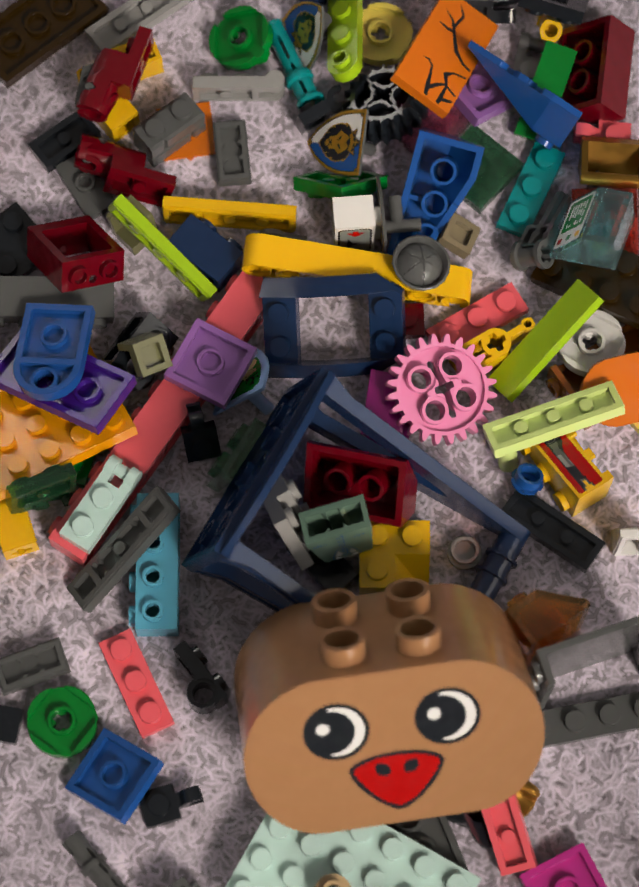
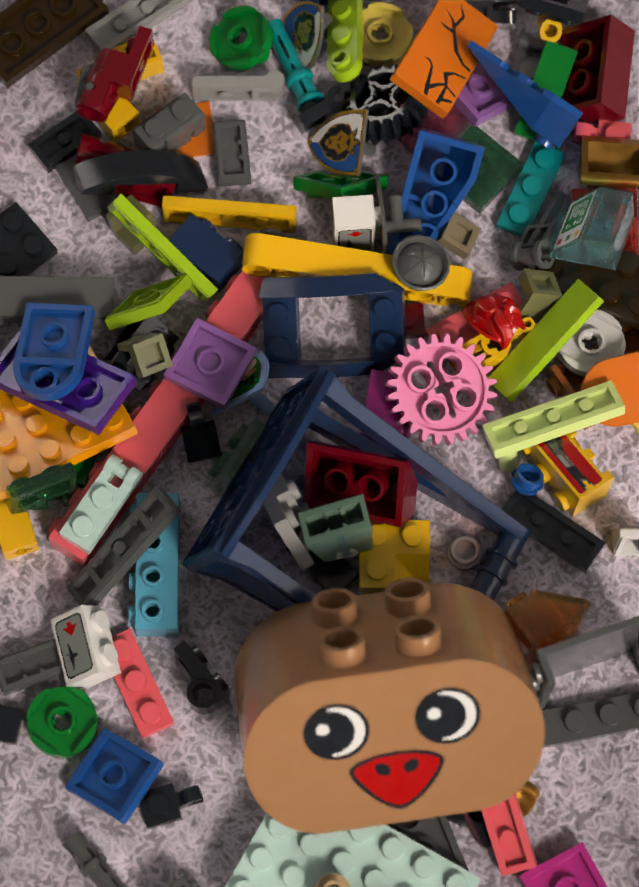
(54, 240): dark red window -> none
(85, 646): none -> white brick
(139, 167): none -> black slope
(148, 301): none -> lime tile
(494, 318): none -> red hat
(540, 293): none -> olive panel

